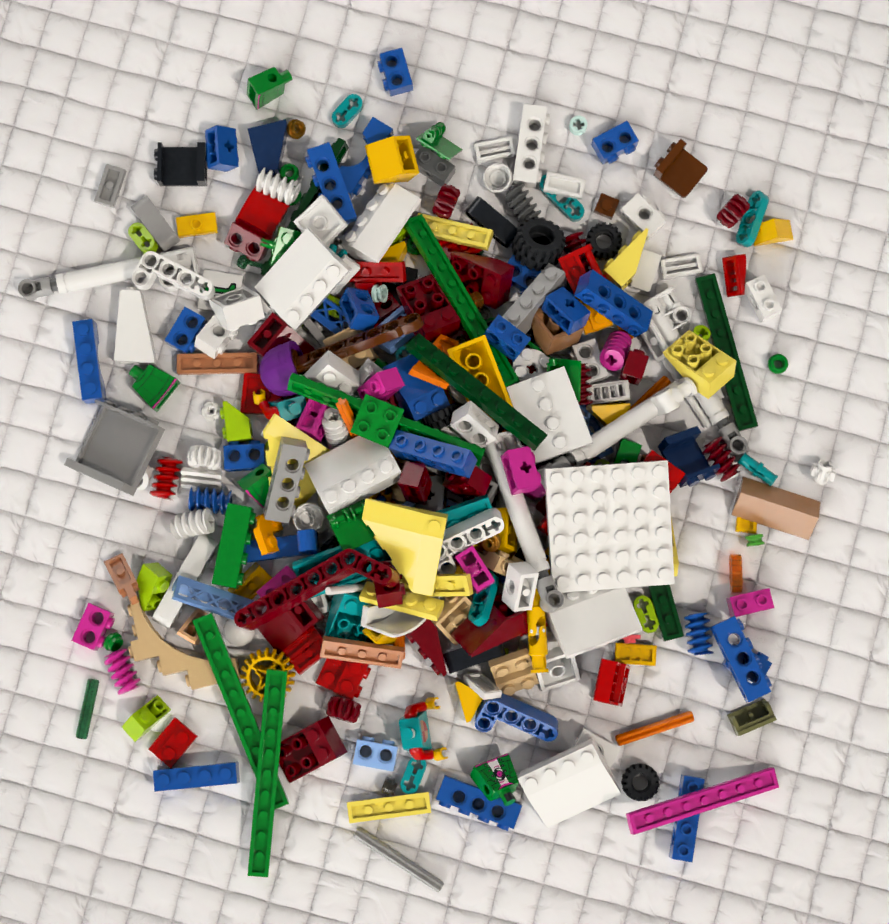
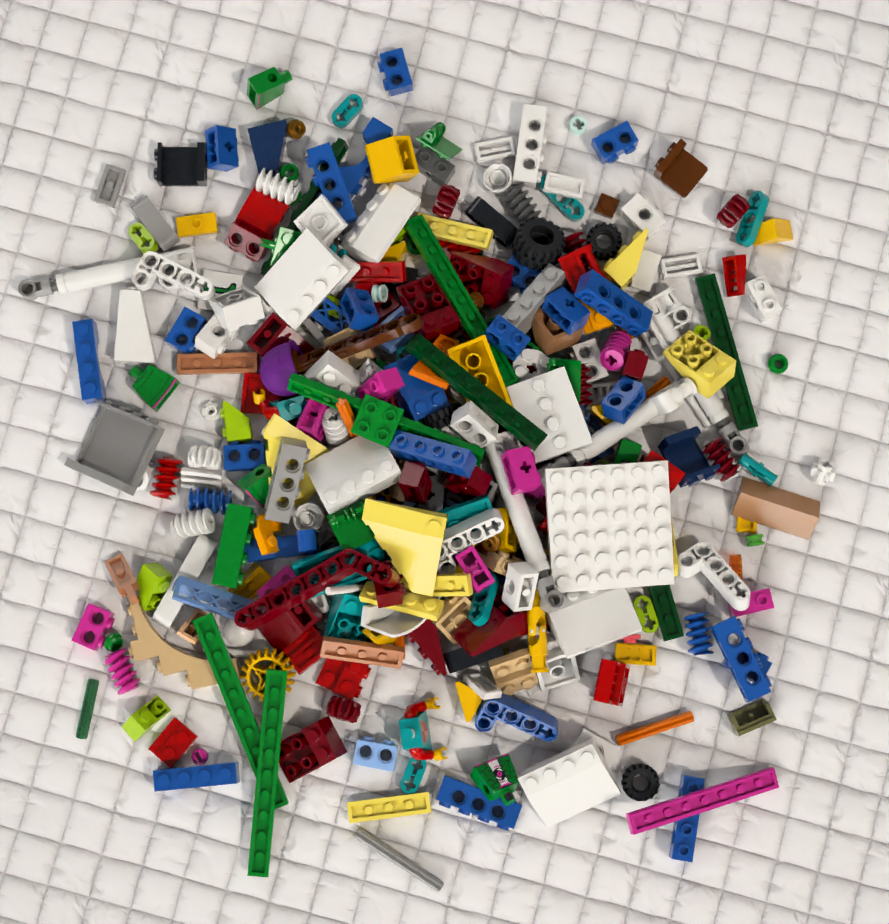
(203, 754): none -> dark pink hinge
(243, 261): clear green hand -> none
(389, 786): clear smoke plate -> none
(623, 399): none -> blue brick
(736, 593): none -> white beam

